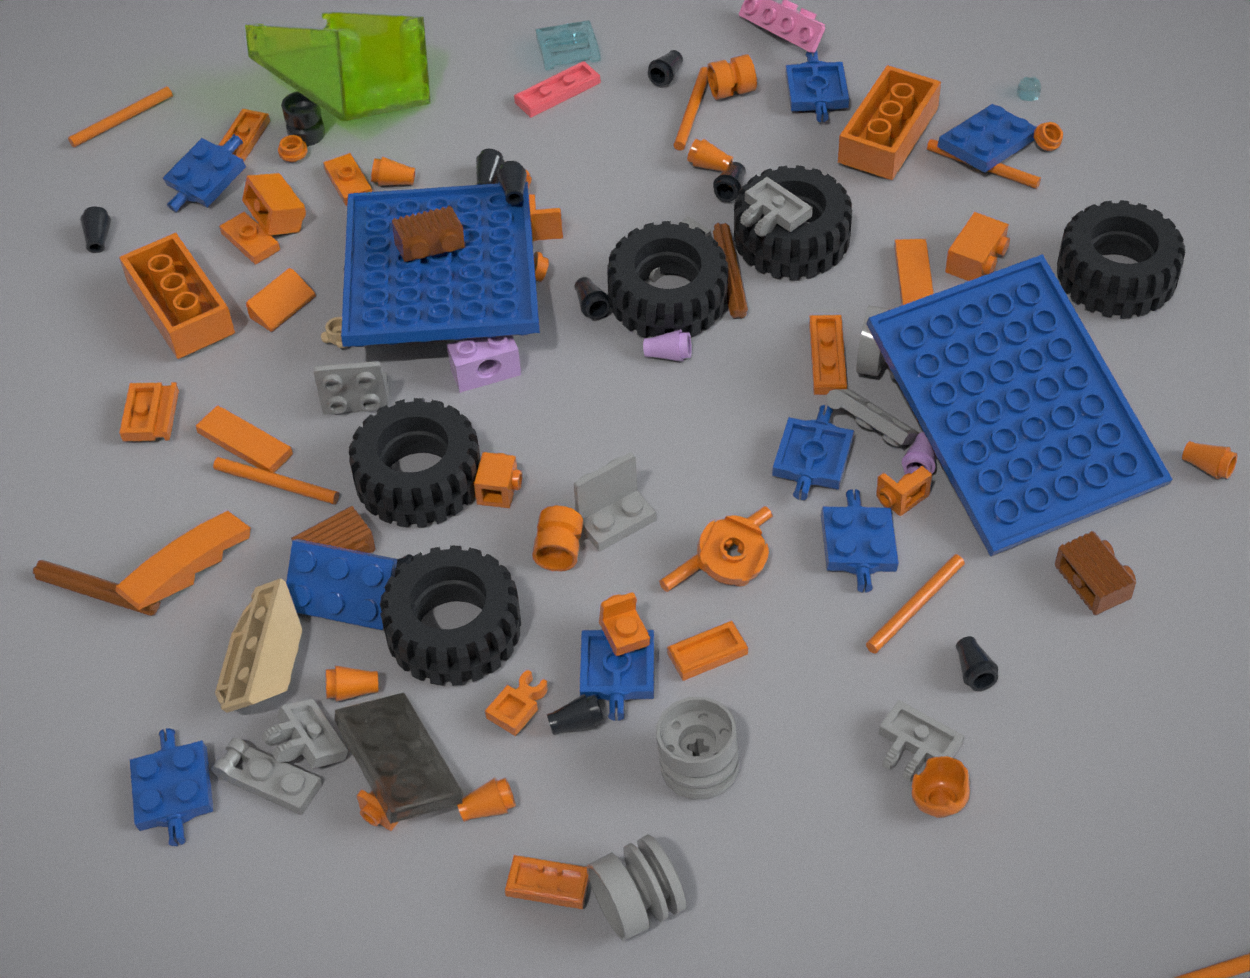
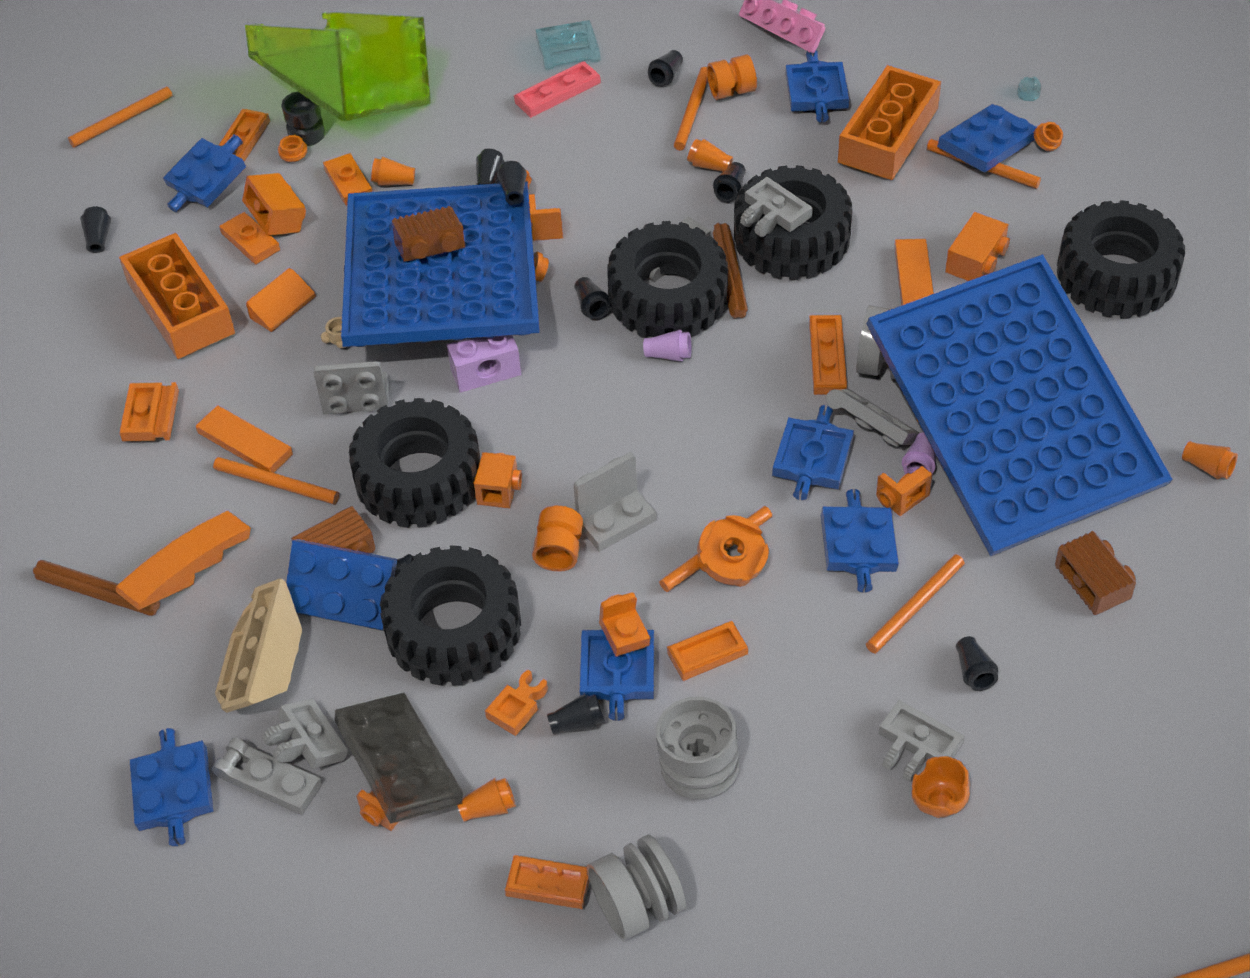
(347, 683): orange cone -> none

